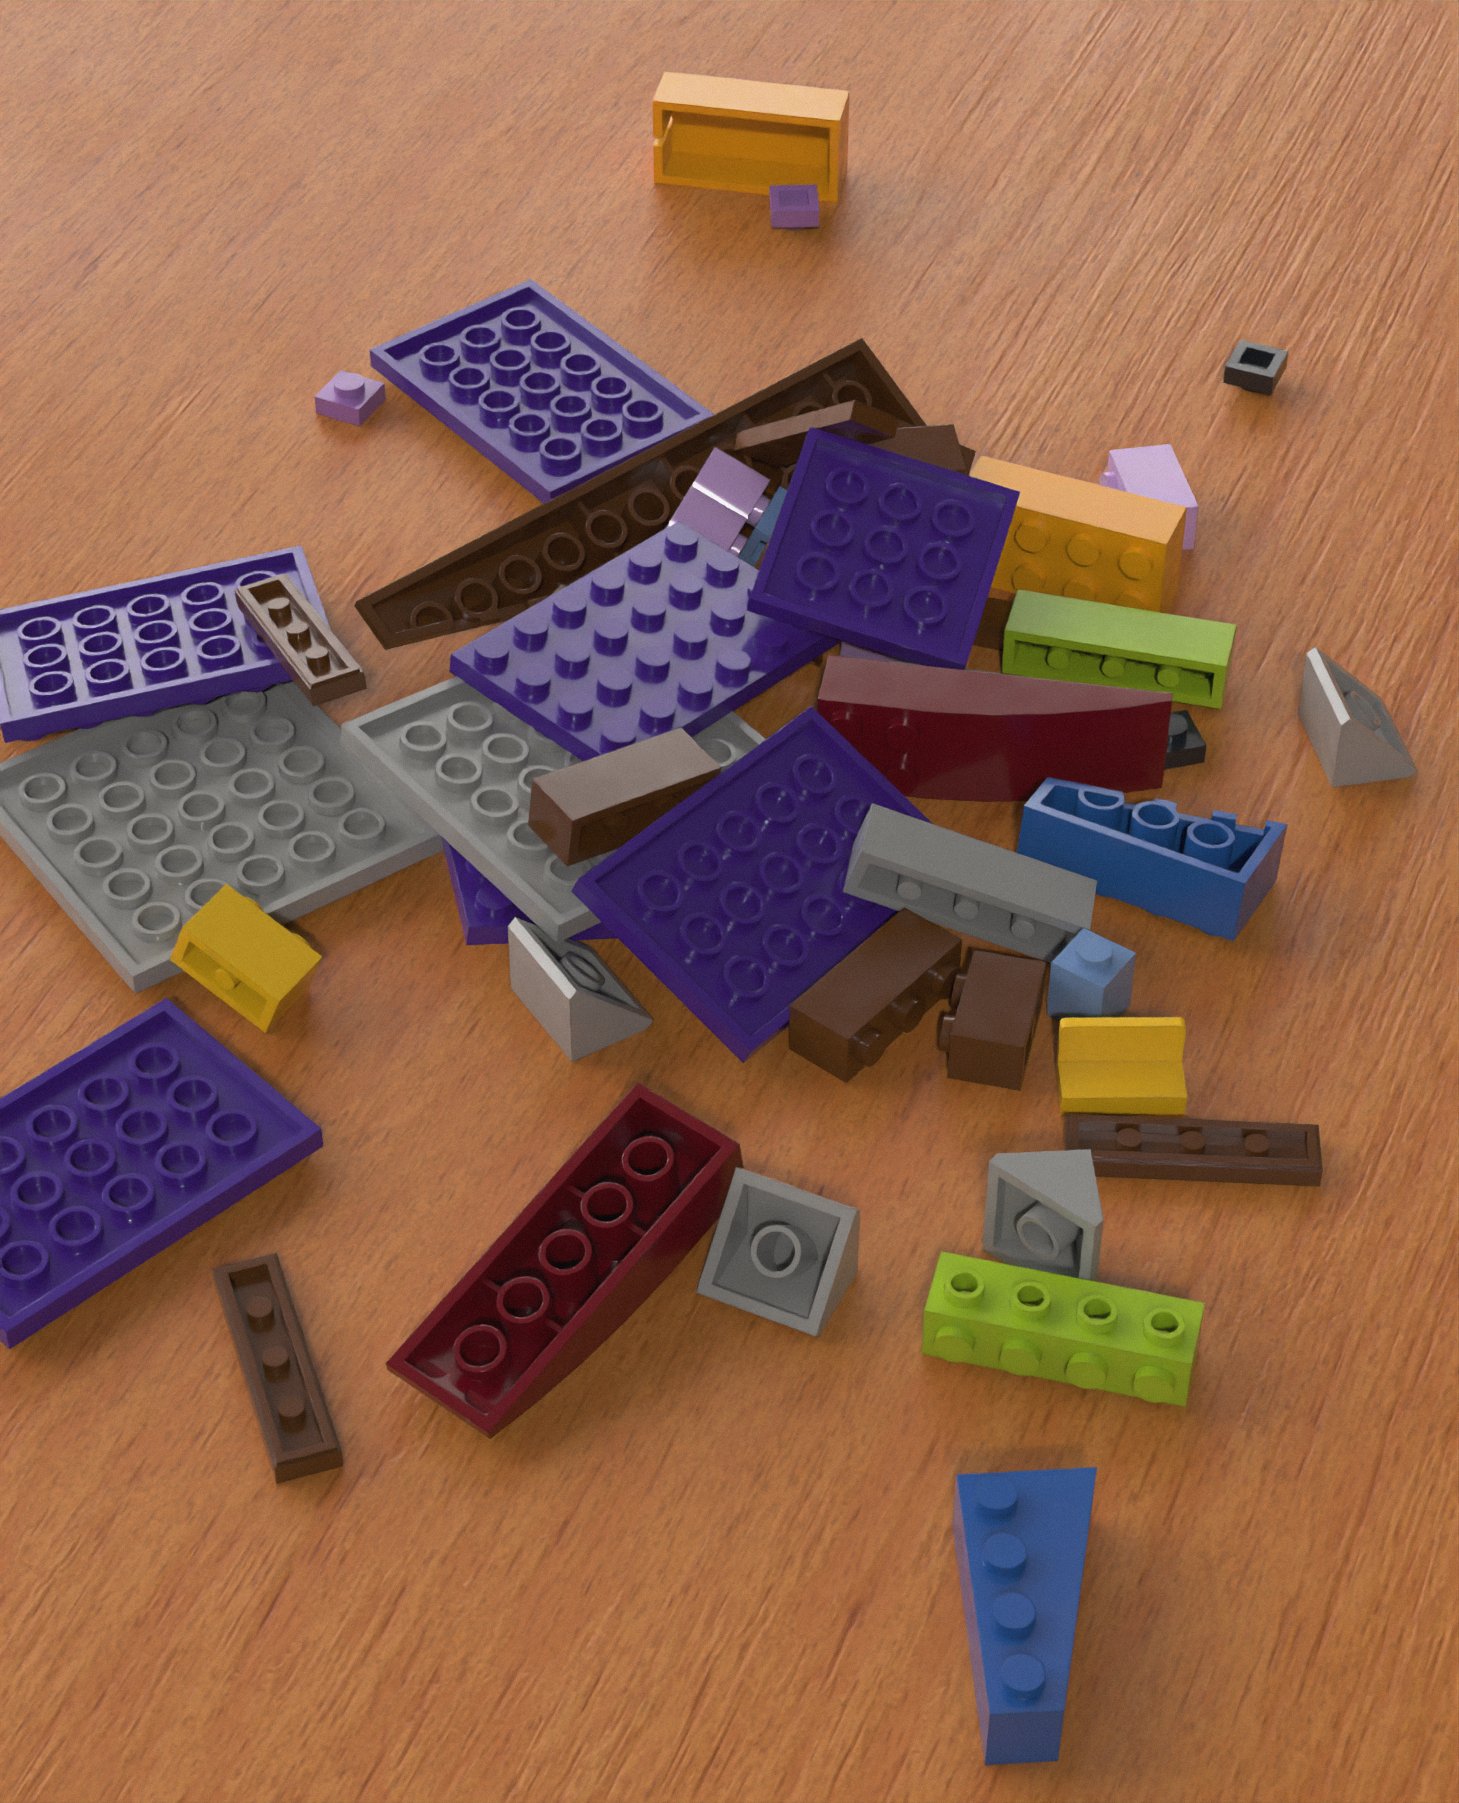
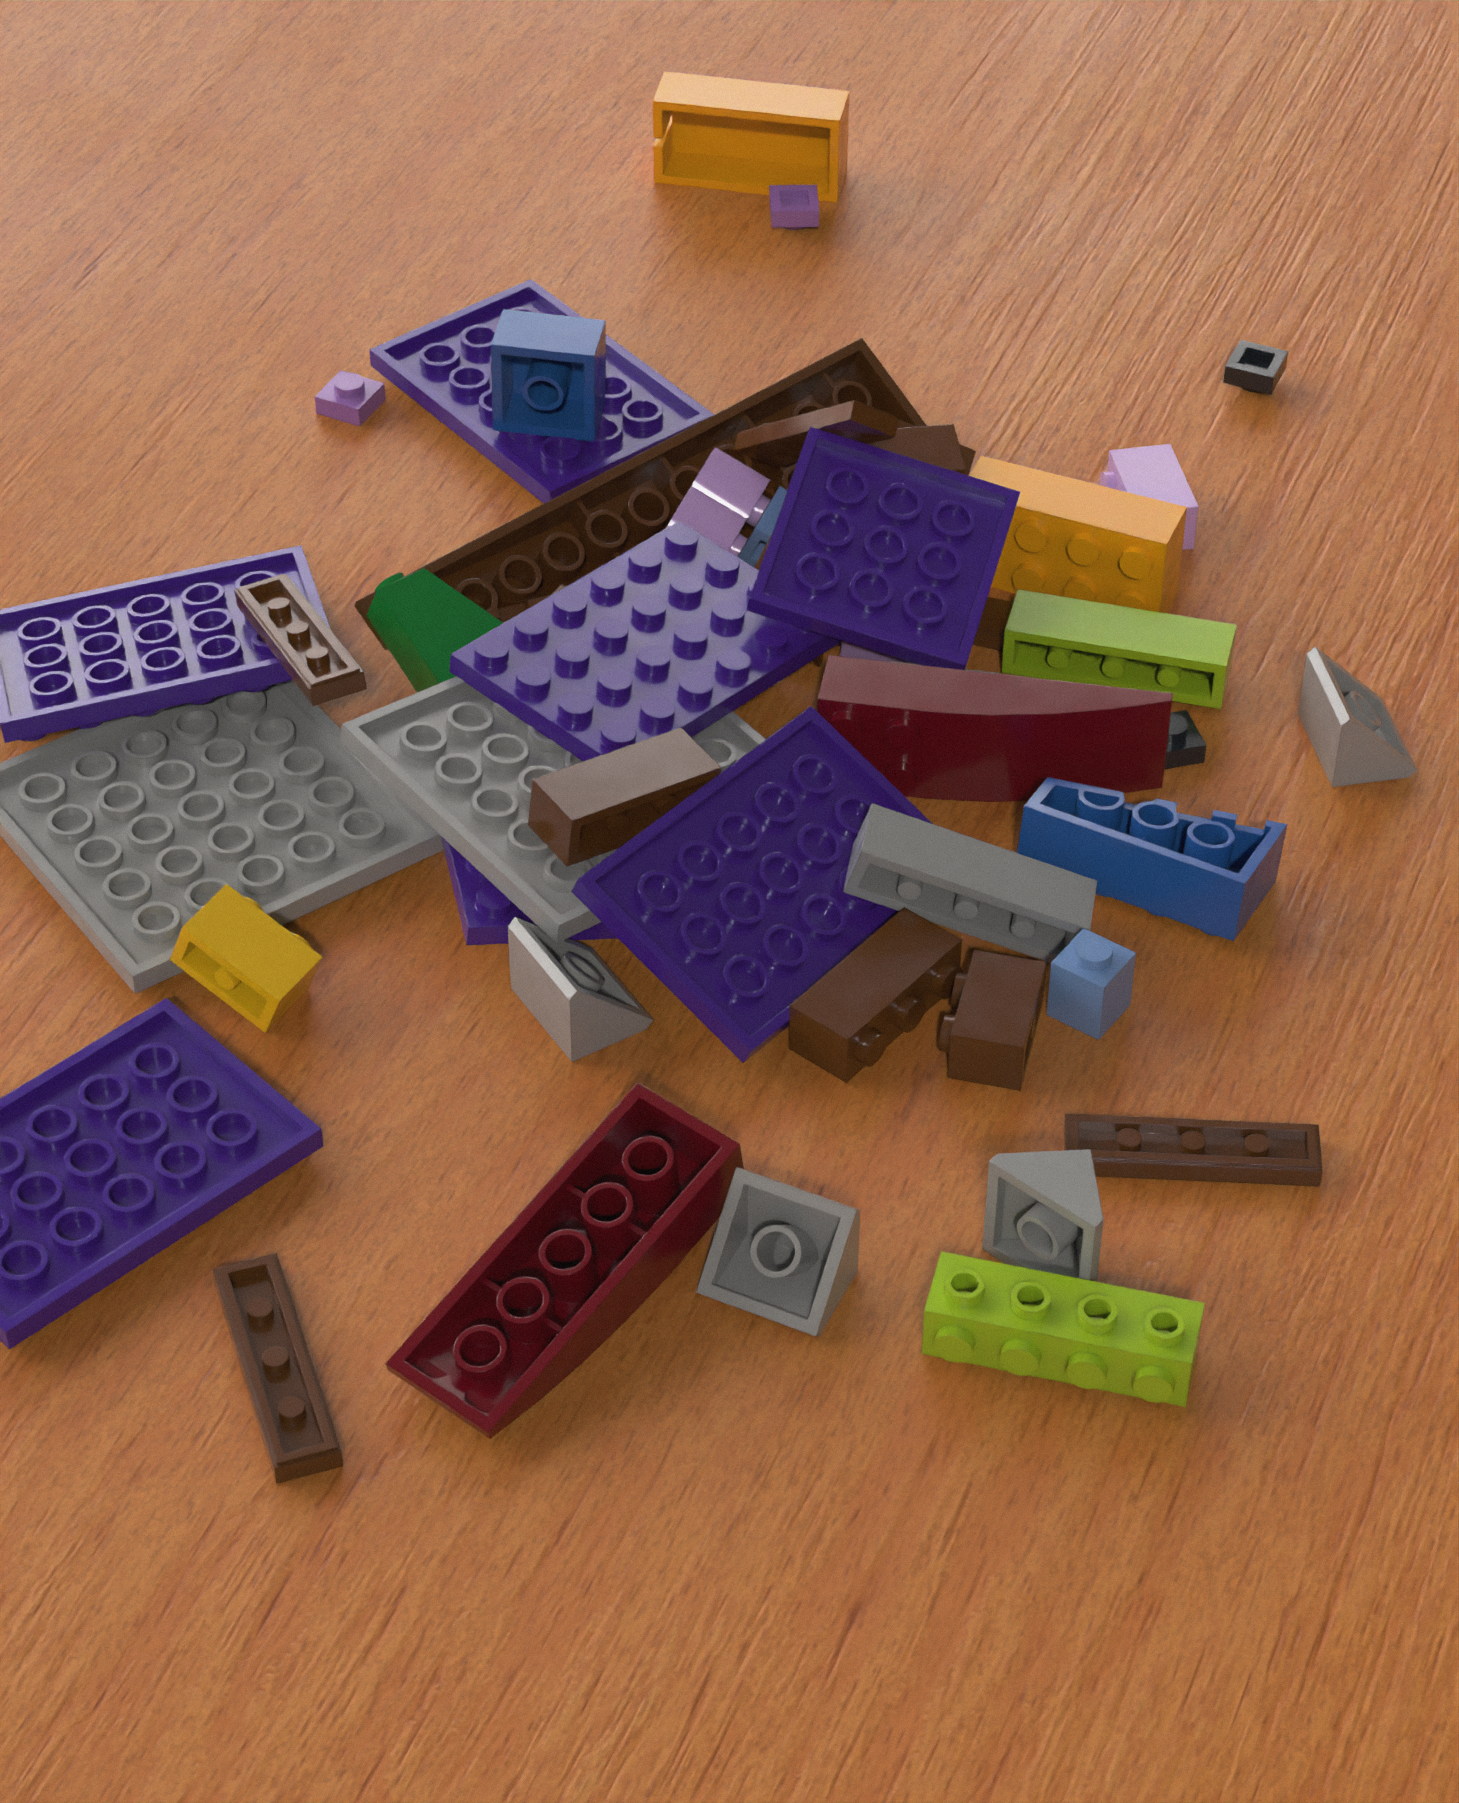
(425, 623): none -> green slope
(548, 374): none -> blue brick
(1021, 1586): blue wedge -> none
(1121, 1066): yellow panel -> none

